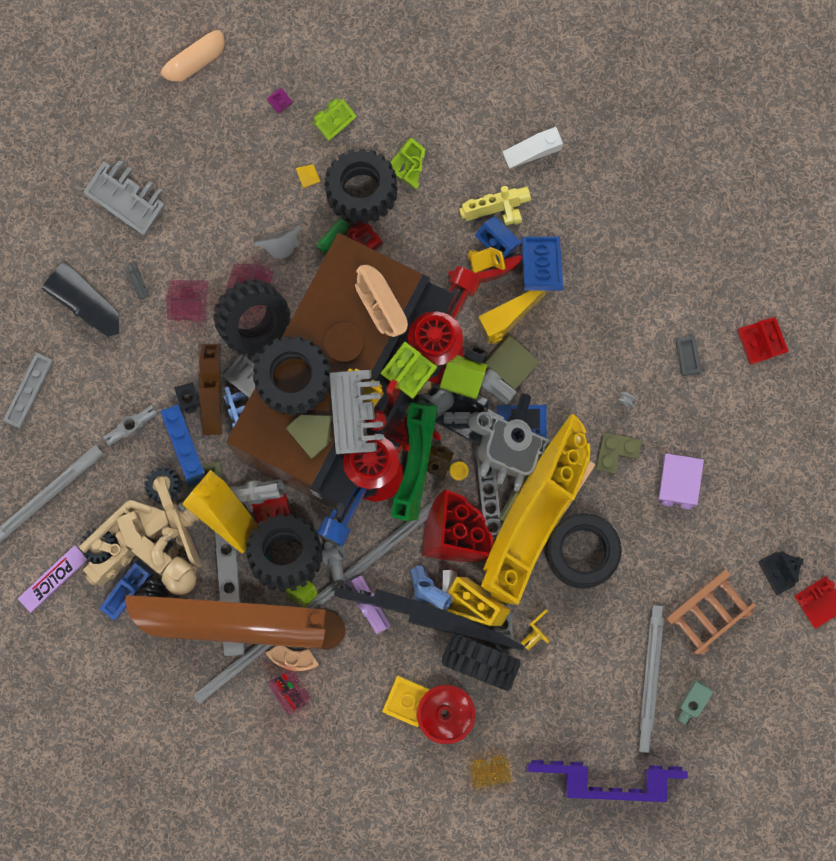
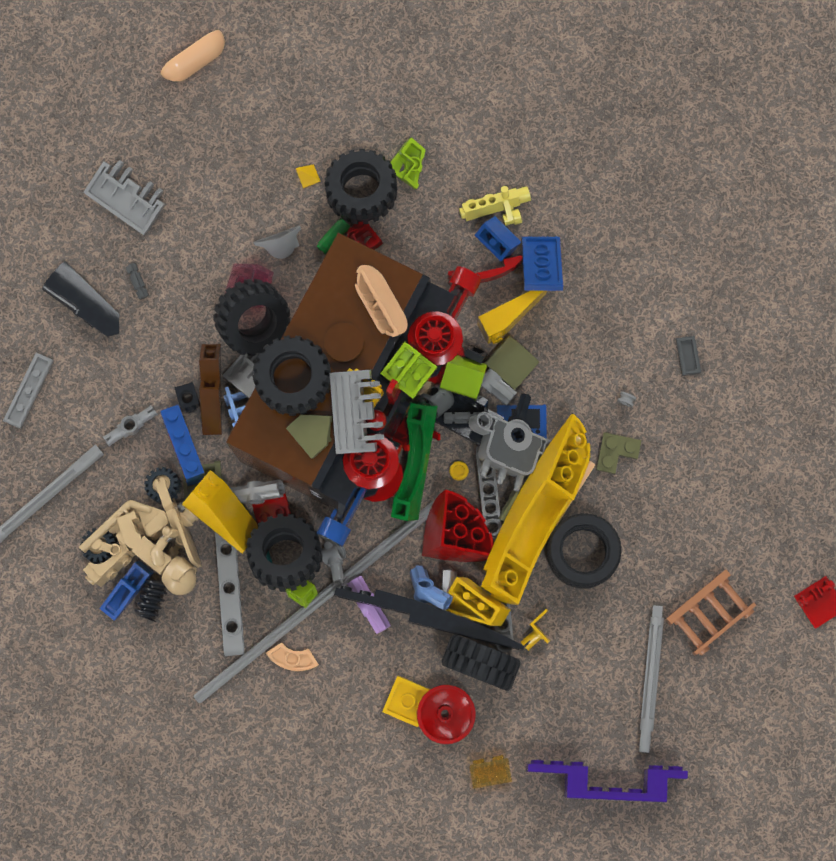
(52, 579): lavender tile -> none
(187, 300): clear pink slope -> none
(227, 621): dark orange slope -> none
(279, 100): magenta tile -> none
(289, 693): clear pink slope -> none
(333, 118): lime bracket -> none
(334, 630): reddish brown tile -> none
(439, 461): dark brown brick -> none
(485, 259): yellow bracket -> none
(534, 148): white slope -> none
(680, 481): lavender panel -> none
(700, 694): sand green torso -> none
(762, 340): red slope -> none
(781, 570): black slope -> none

